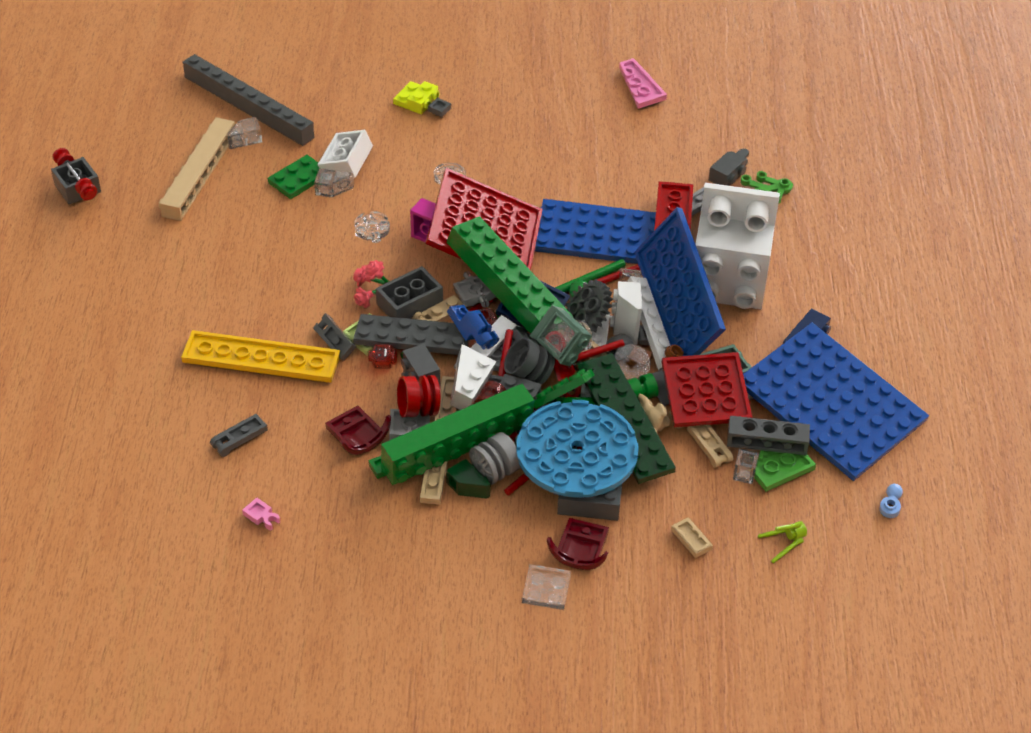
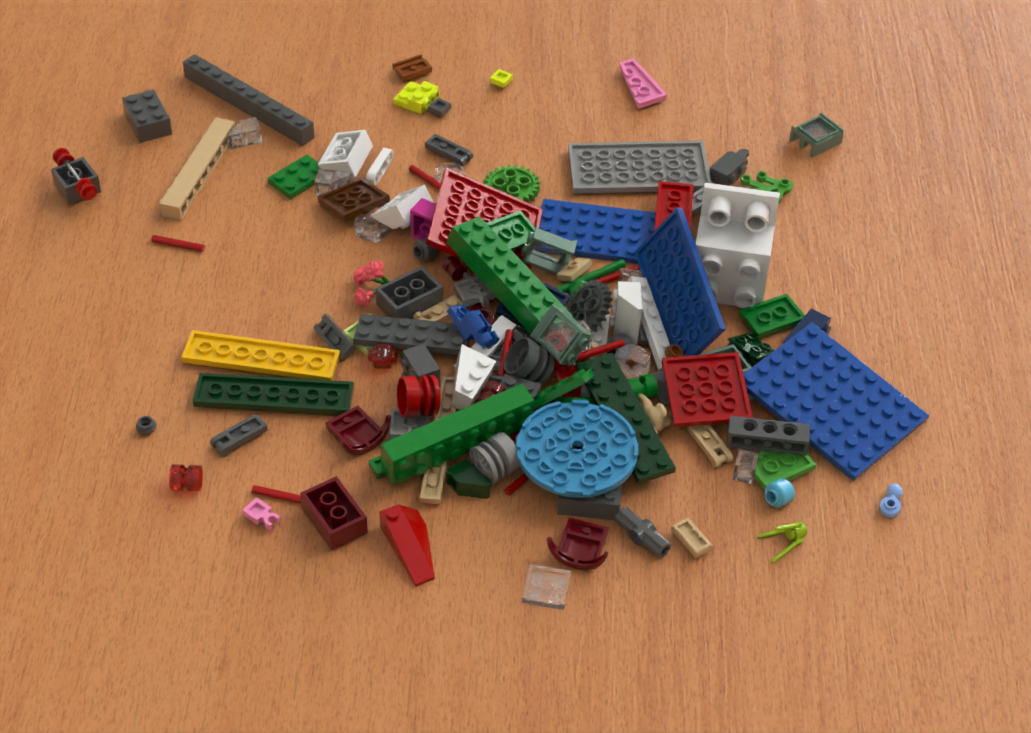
(145, 425): none -> dark grey plate
(147, 116): none -> dark grey brick
(178, 243): none -> red bar
(183, 477): none -> clear red wheel
(273, 394): none -> dark green plate
(276, 494): none -> red bar
(334, 513): none -> dark red brick
(353, 199): none -> reddish brown plate
(380, 166): none -> white beam
(397, 211): none -> white slope
(410, 541): none -> red wedge
(412, 68): none -> dark orange plate
(424, 176): none -> red bar
(424, 252): none -> dark grey head
(449, 149): none -> dark grey plate
(454, 268): none -> dark red wheel
(501, 78): none -> neon yellow plate
(512, 229): none -> green plate
(515, 182): none -> bright green gear
(547, 251): none -> sand green window
(574, 269): none -> tan plate
(636, 166): none -> light grey plate
(642, 532): none -> dark grey piece
(751, 347): none -> dark green hinge
(771, 316): none -> green plate
(779, 493): none -> medium azure head
(819, 133): none -> sand green window

